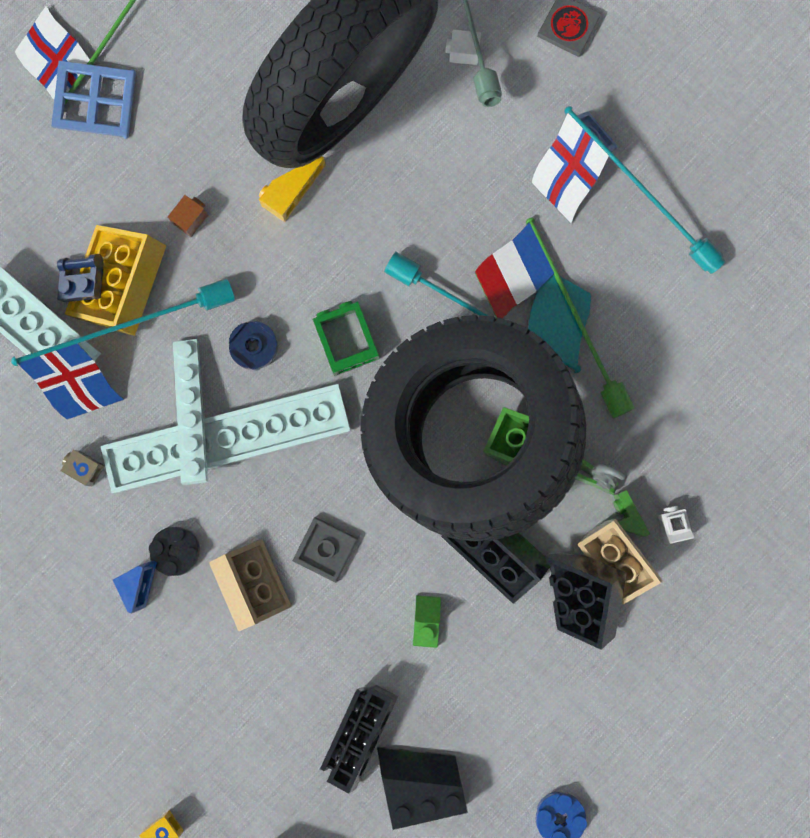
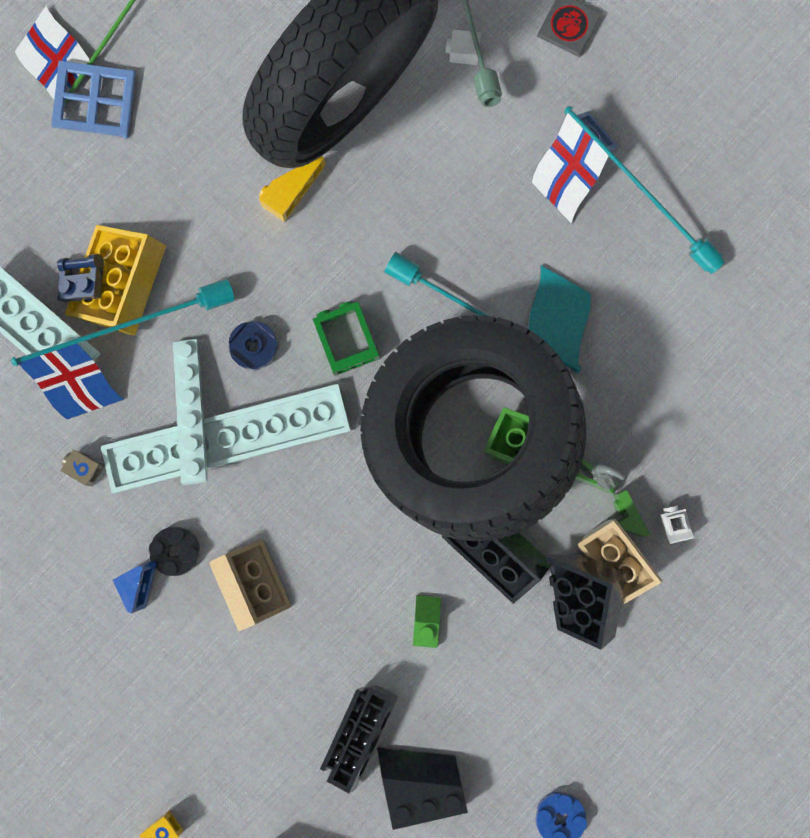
(188, 215): dark orange brick -> none
(325, 549): dark grey tile -> none
(517, 274): flag -> none

